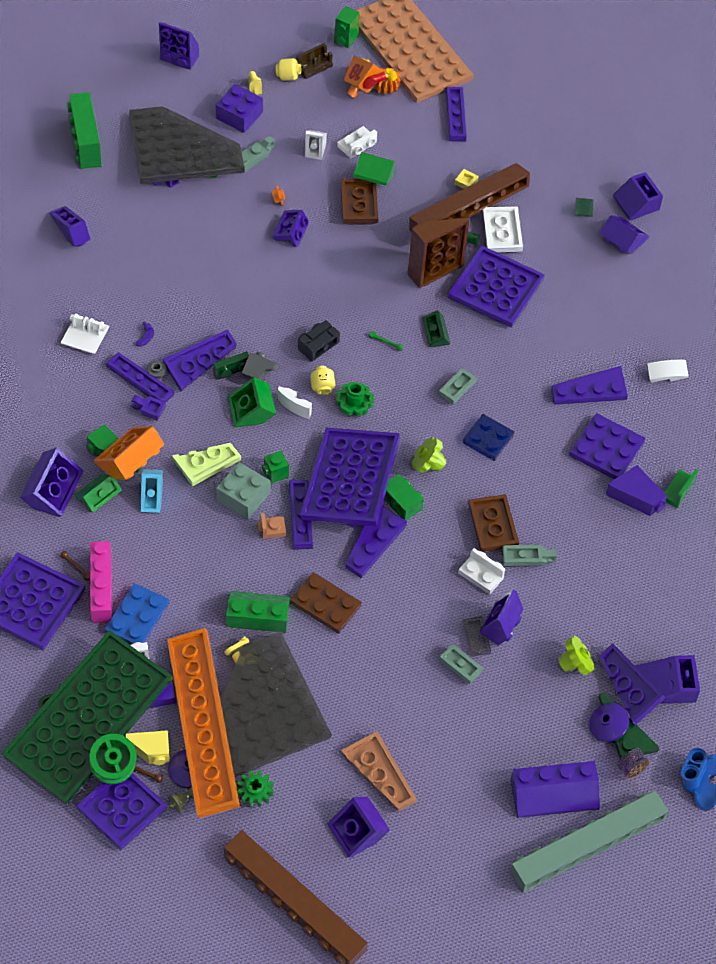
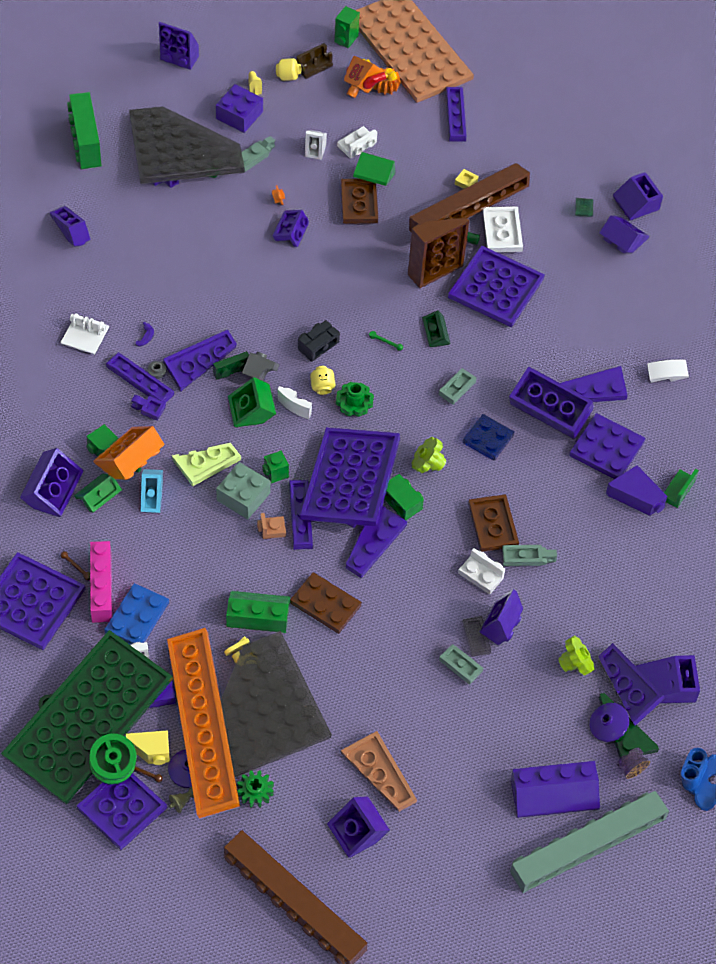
(551, 402): none -> dark purple brick

